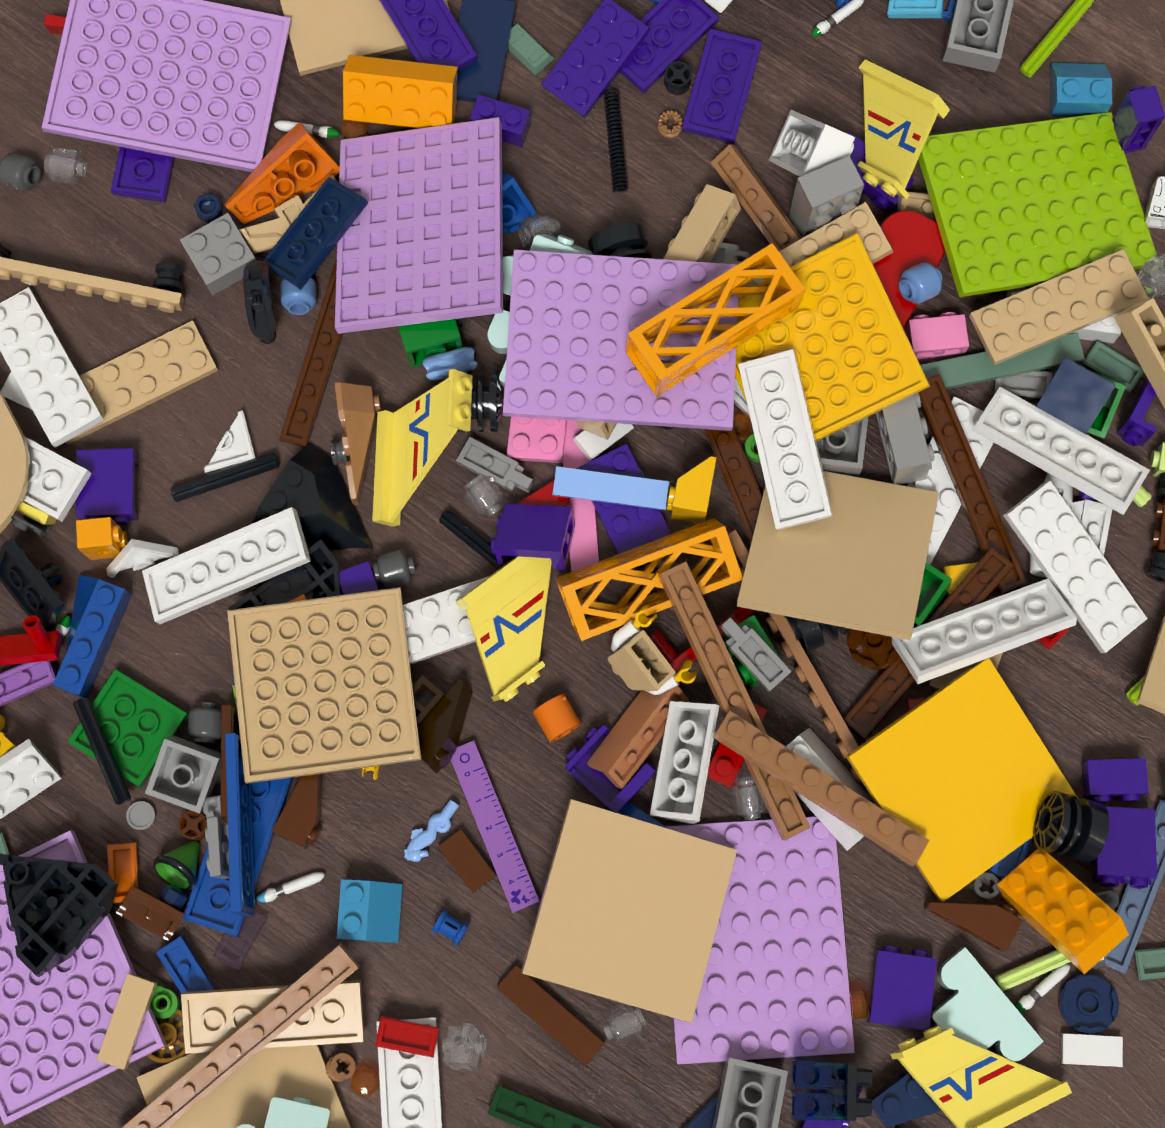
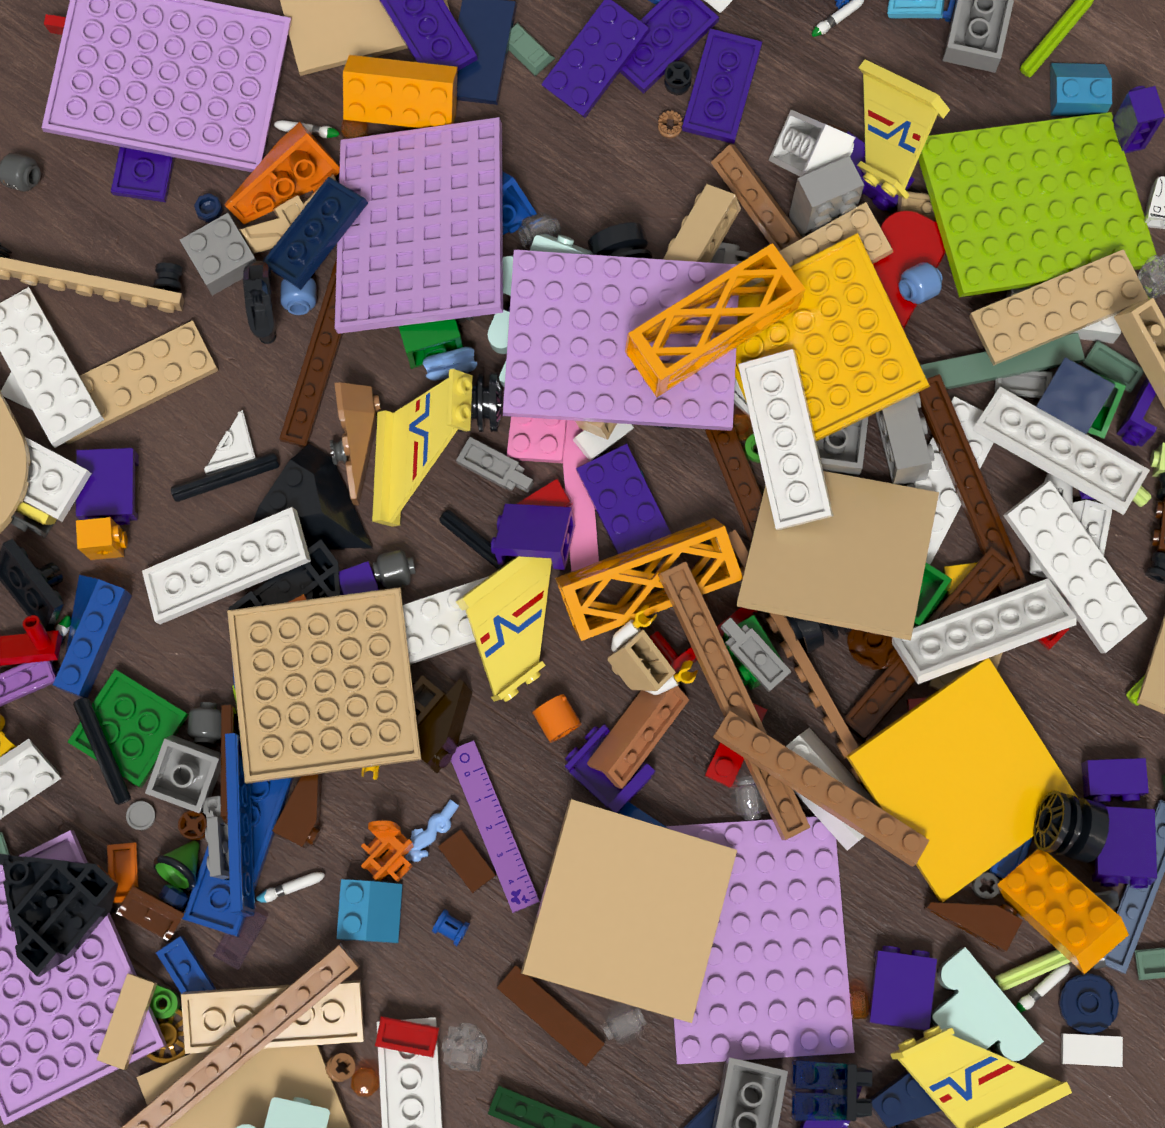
(65, 165): clear head -> none
(140, 555): white tile -> none
(389, 837): none -> orange piece
(483, 495): clear head -> none
(514, 119): dark purple brick -> none
(610, 488): light blue tile -> none
(616, 141): black piece -> none
(684, 762): white slope -> none
(692, 493): yellow slope -> none
(938, 335): bright pink brick -> none

